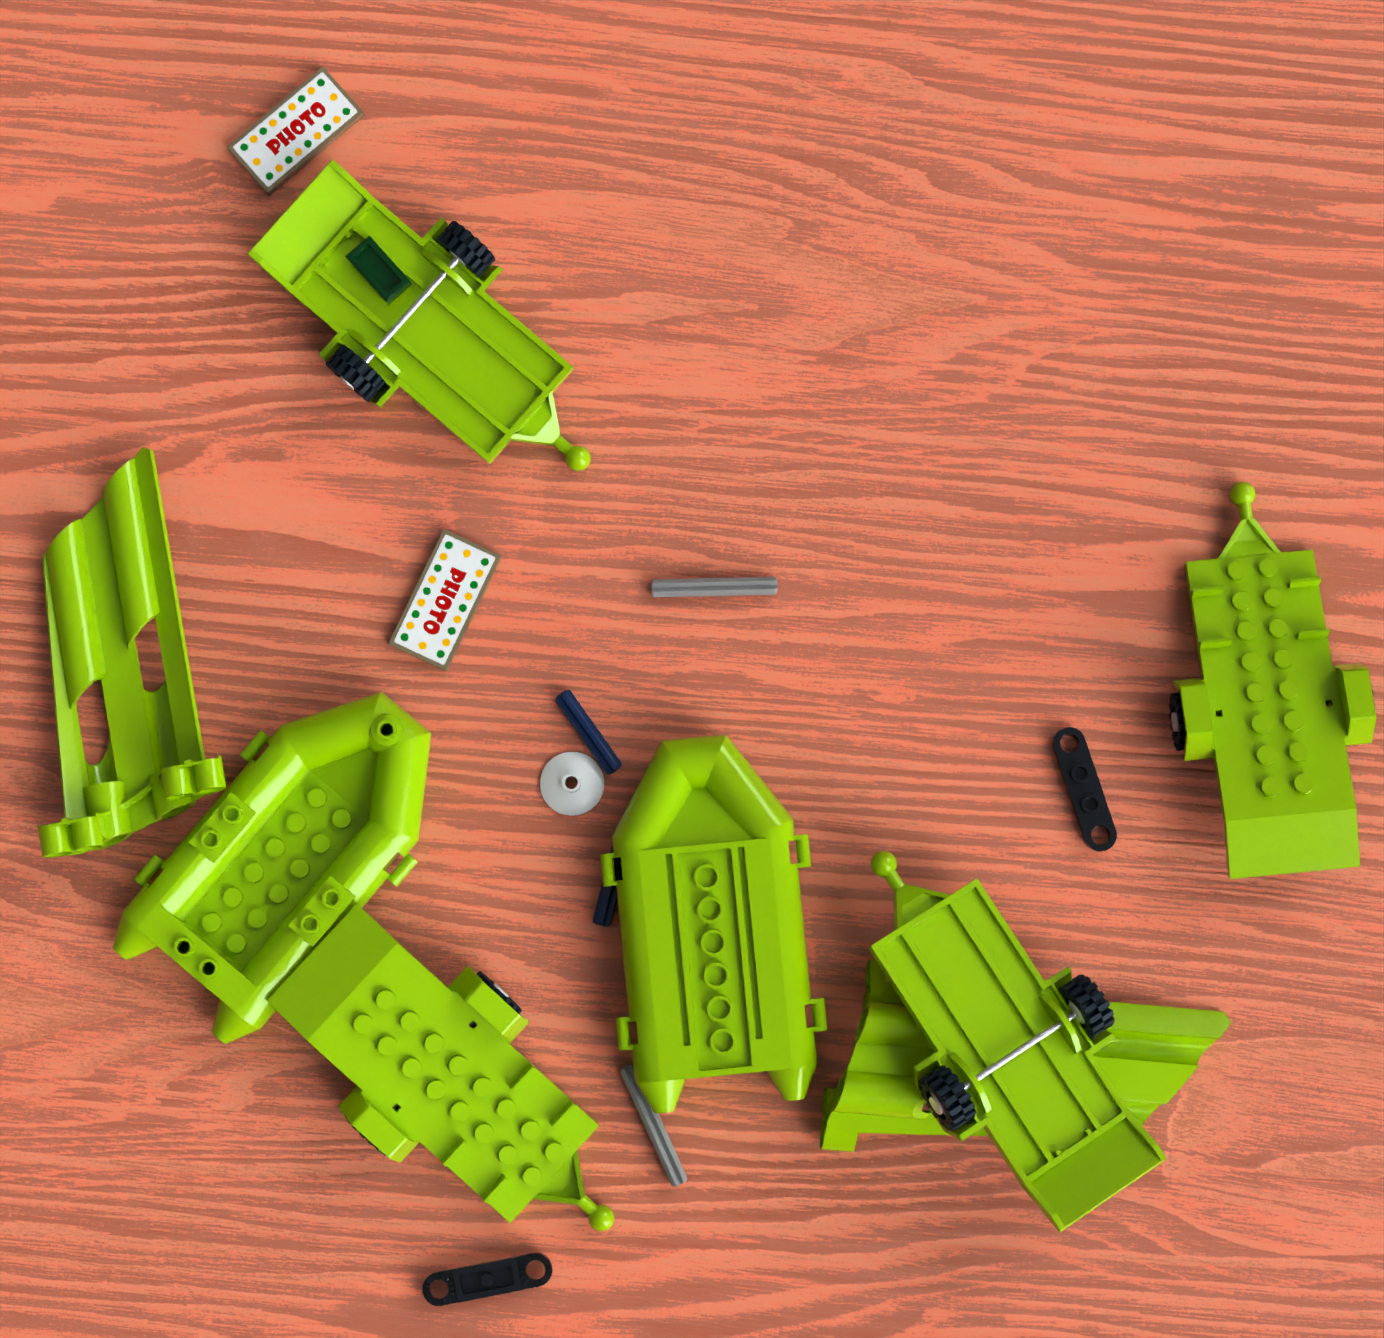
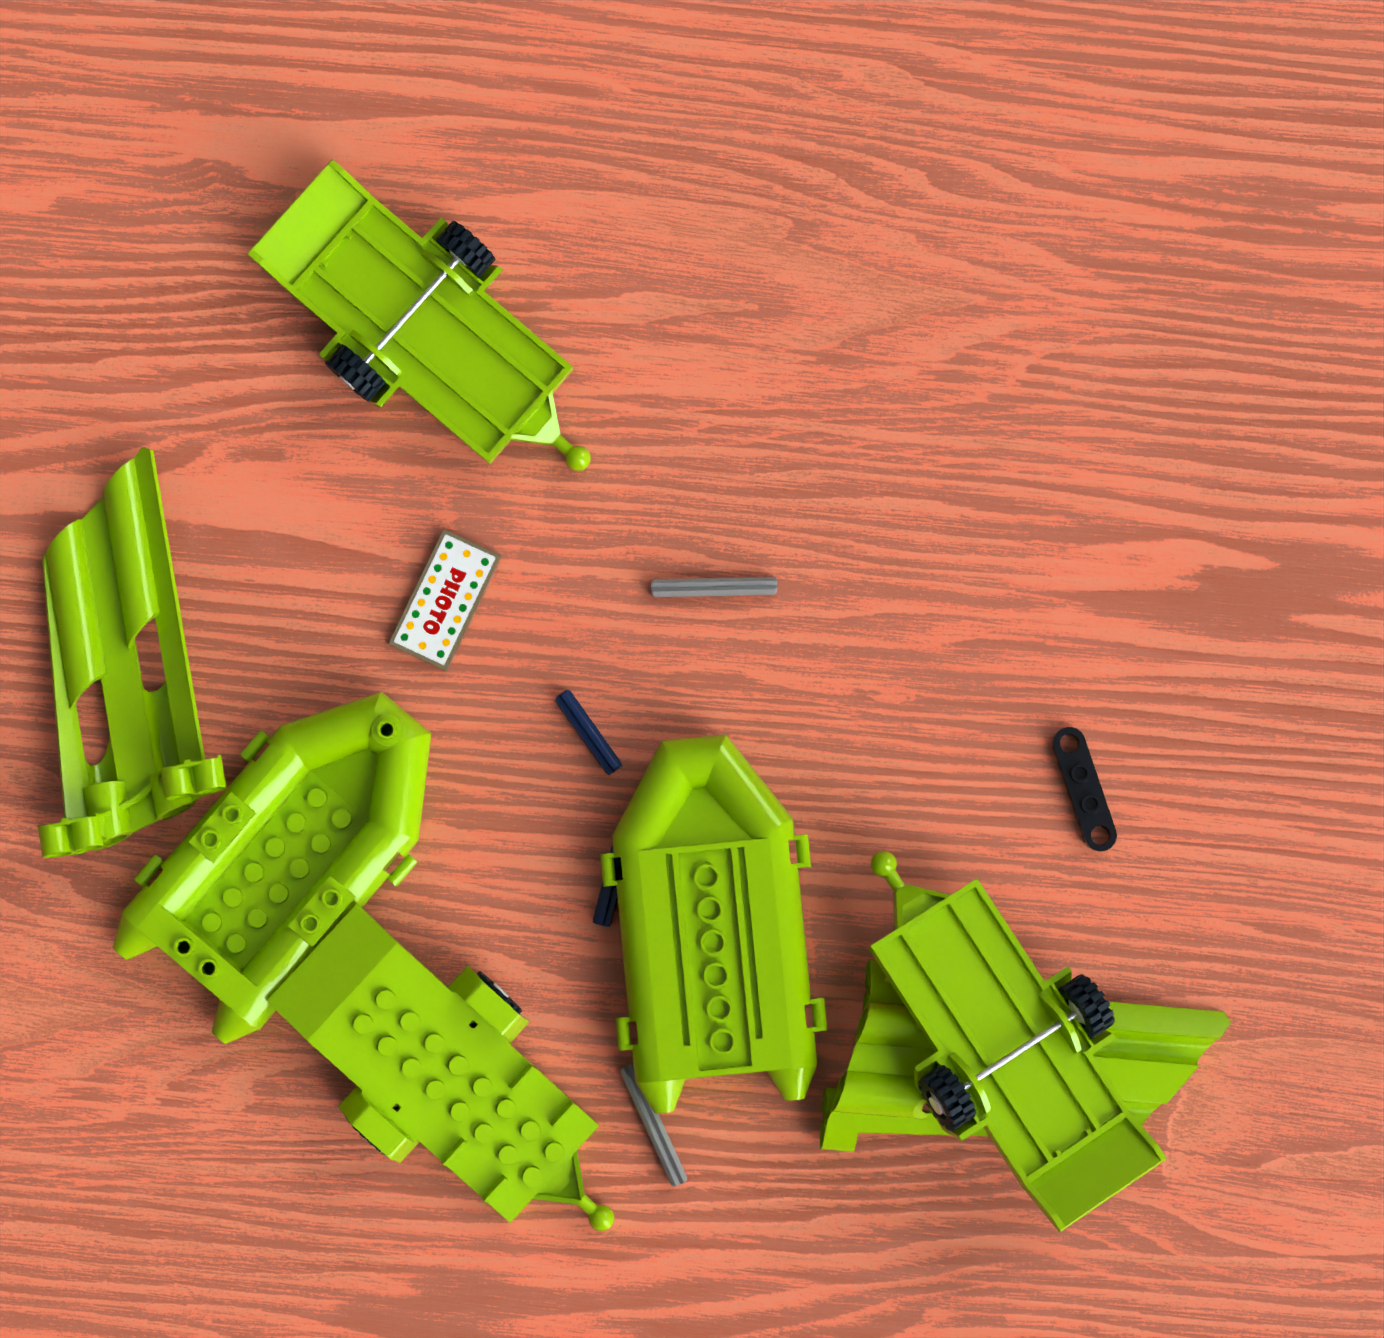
(295, 131): tile -> none
(378, 270): dark green tile -> none
(487, 1279): black plate -> none
(584, 795): white dish -> none
(1272, 679): lime piece -> none

